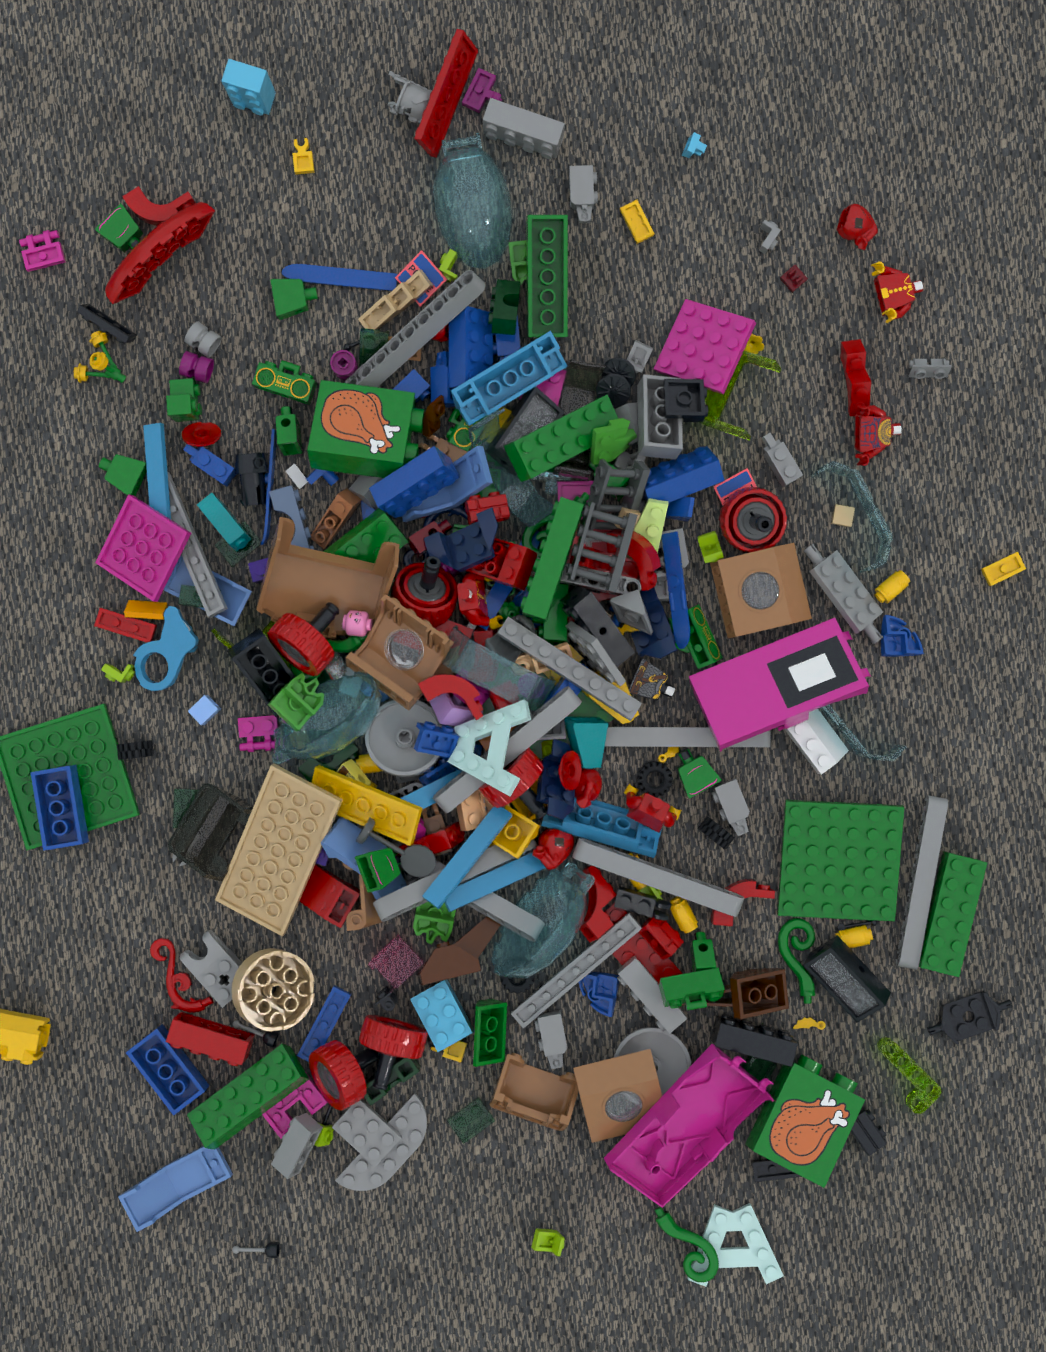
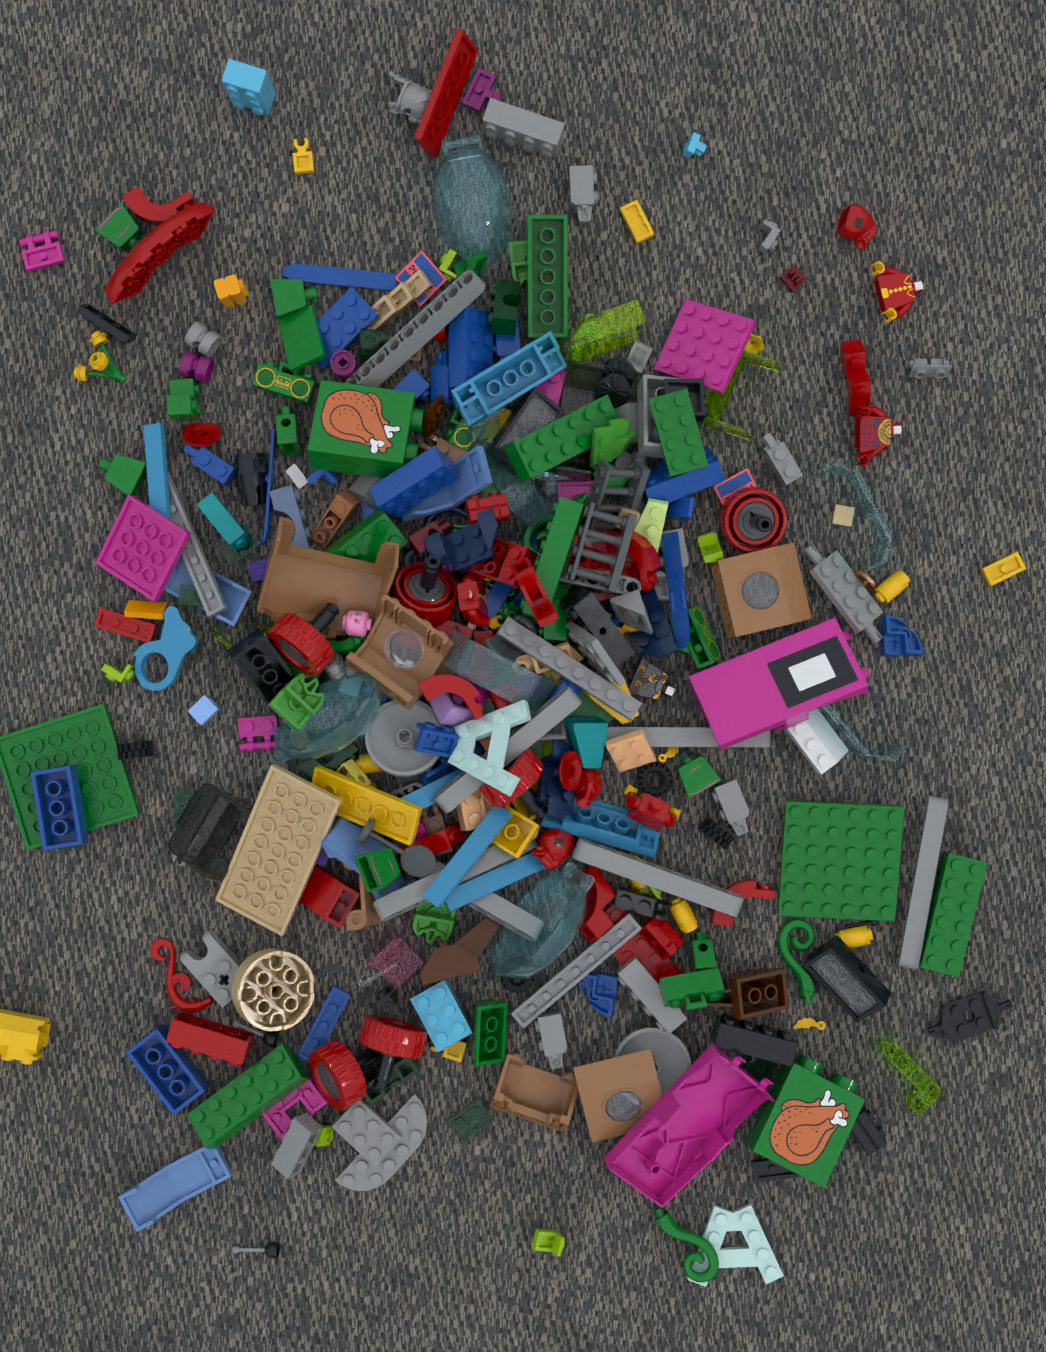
(231, 291): none -> light orange brick
(302, 338): none -> green tile
(343, 323): none -> blue plate
(363, 983): none -> clear piece
(474, 263): none -> green slope
(534, 592): none -> red arch
(605, 331): none -> clear neon green windscreen
(630, 750): none -> light nougat plate
(678, 432): none -> green plate
(867, 580): none -> dark orange piece

